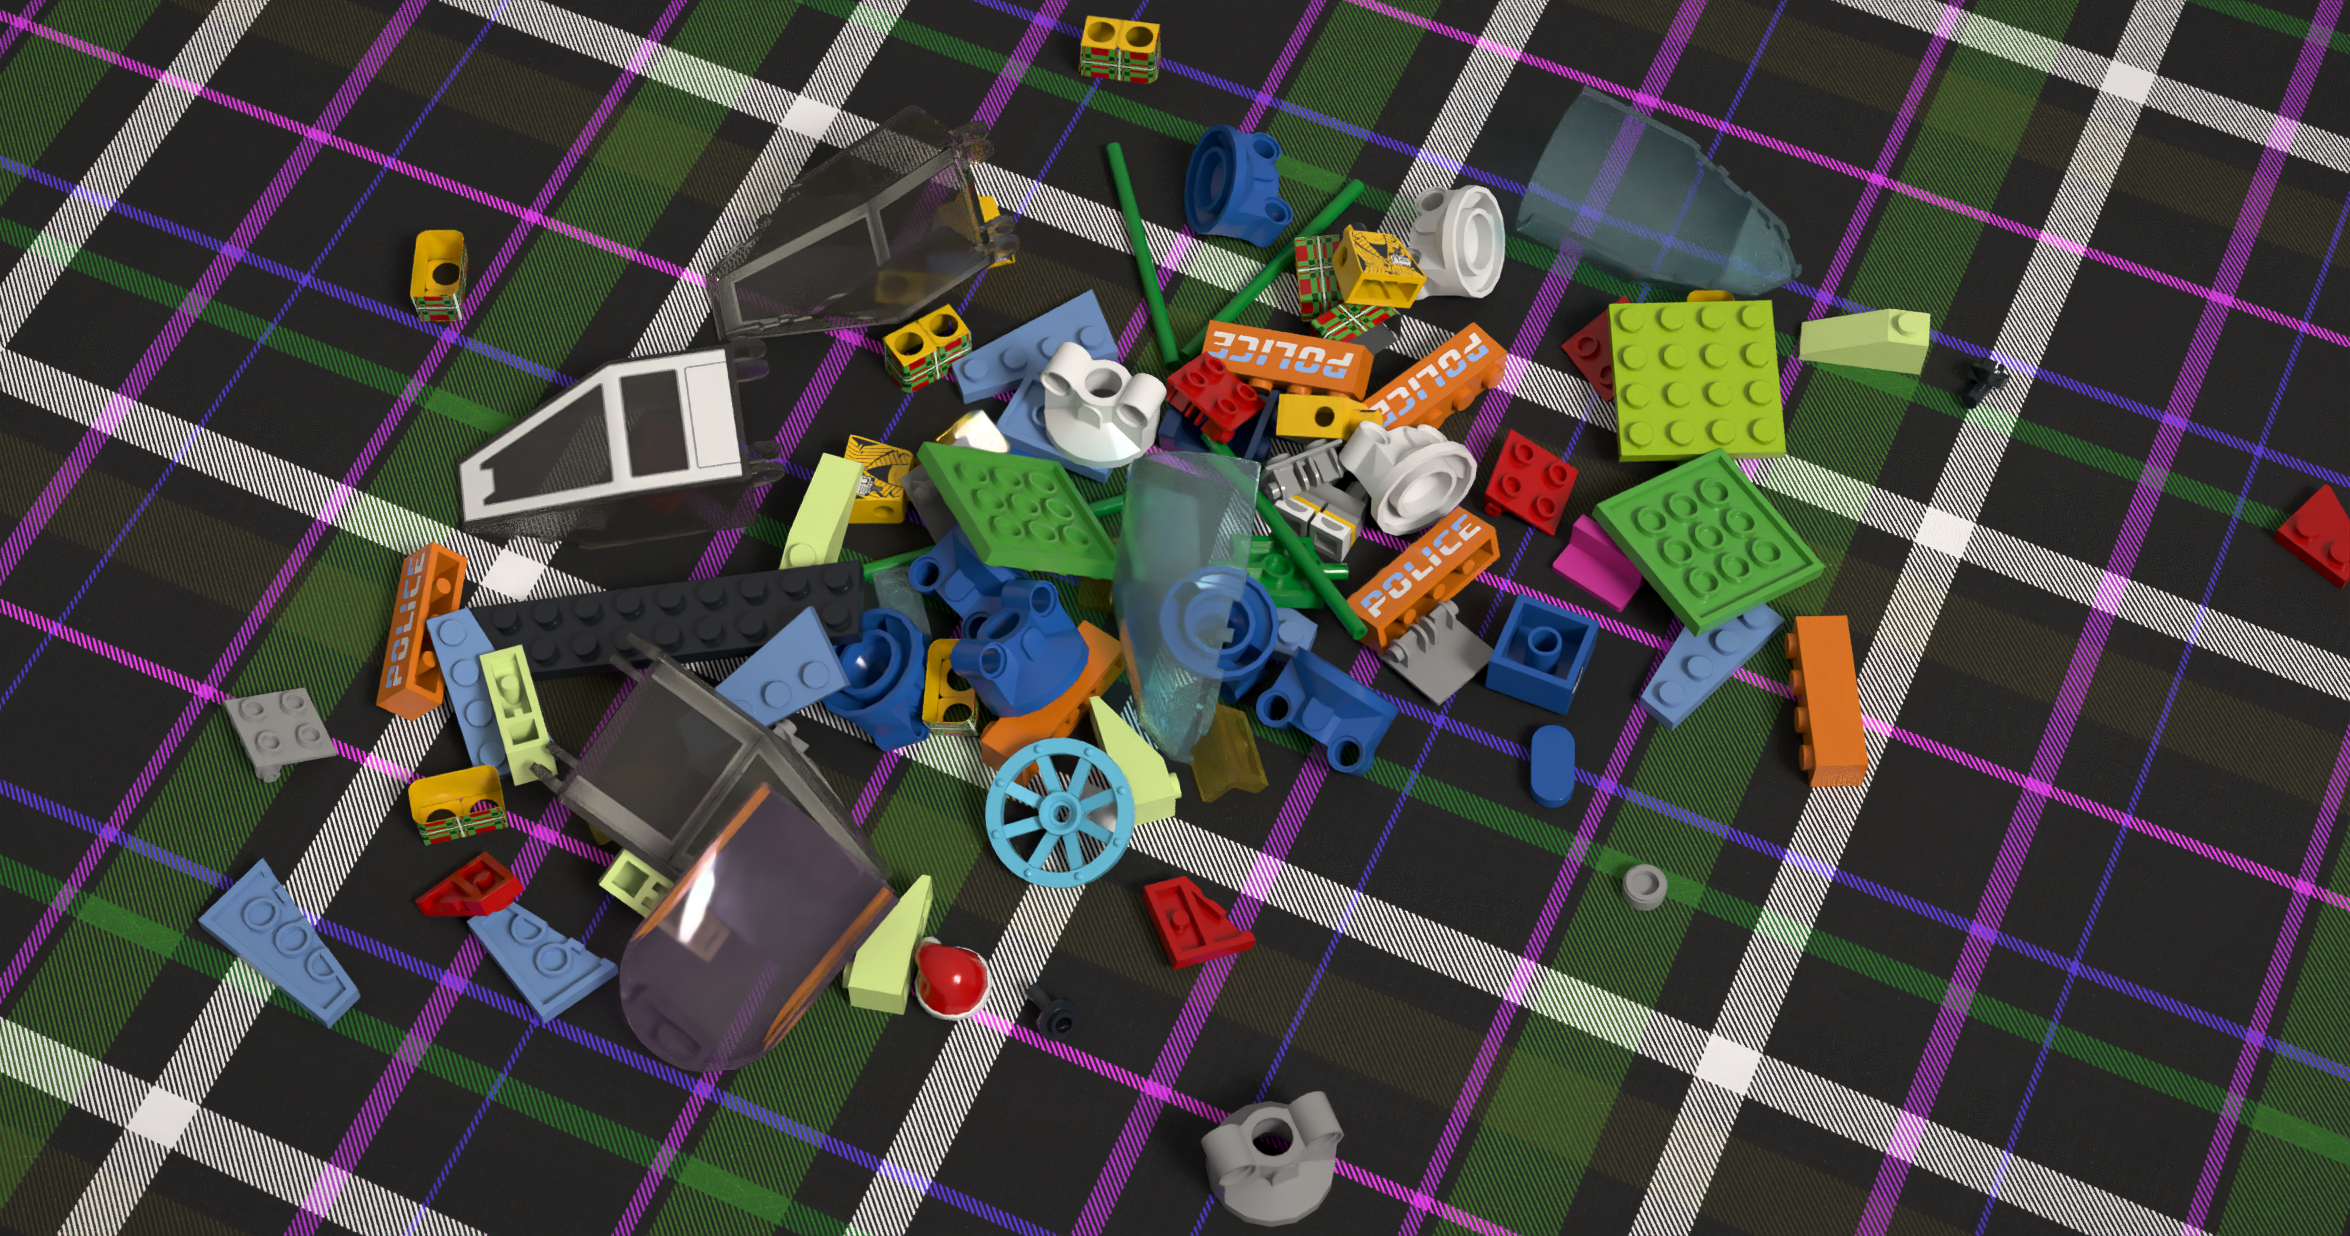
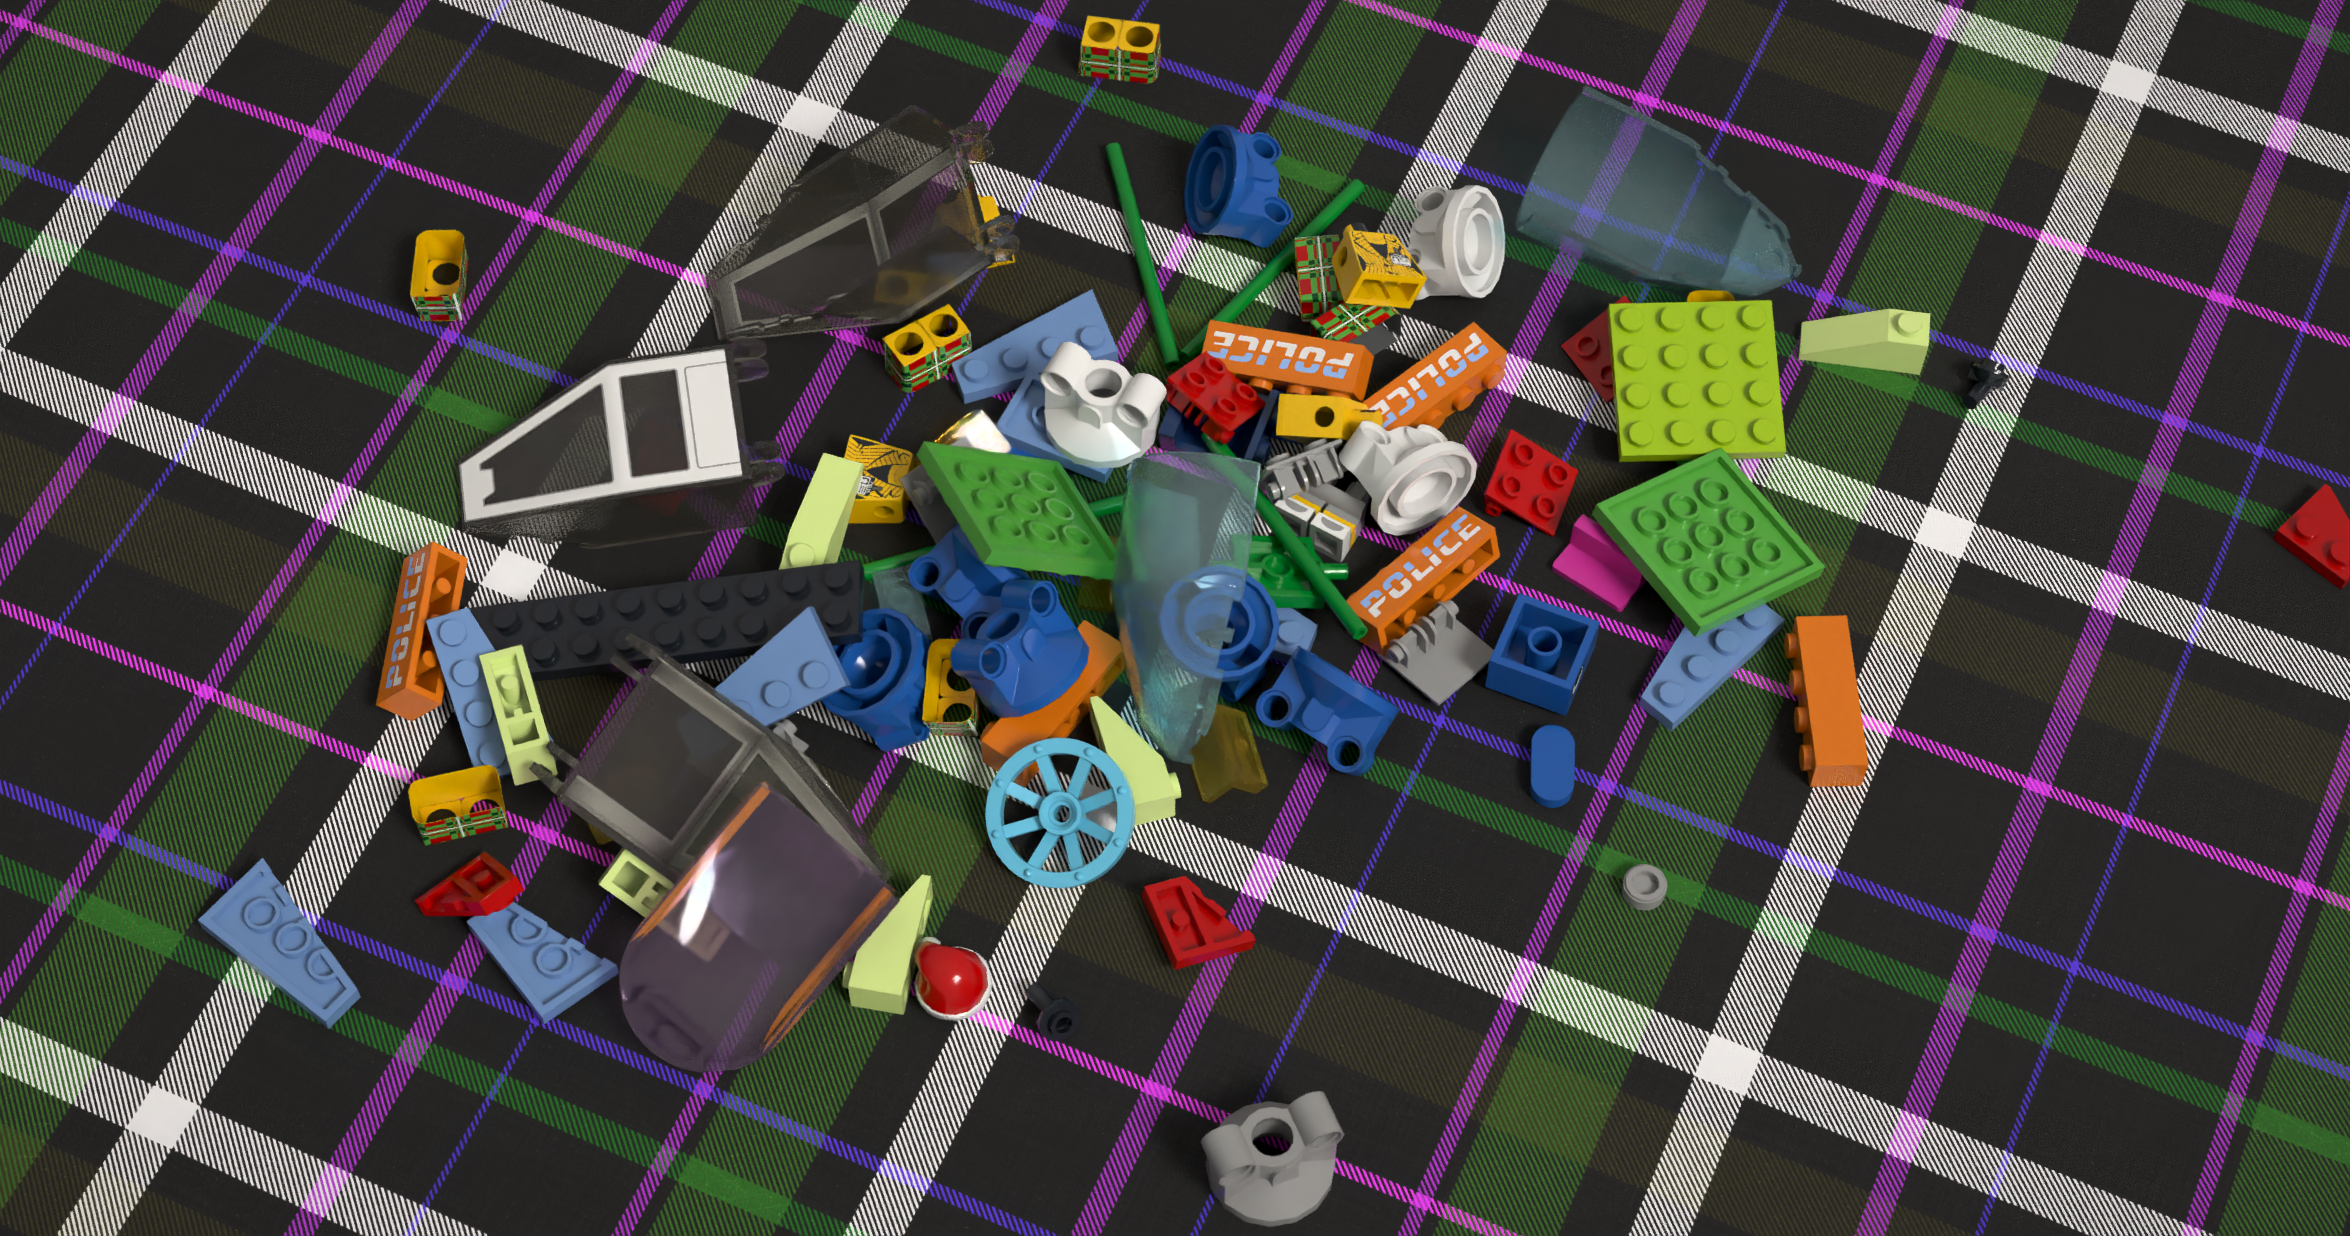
(279, 730): light grey hinge -> none

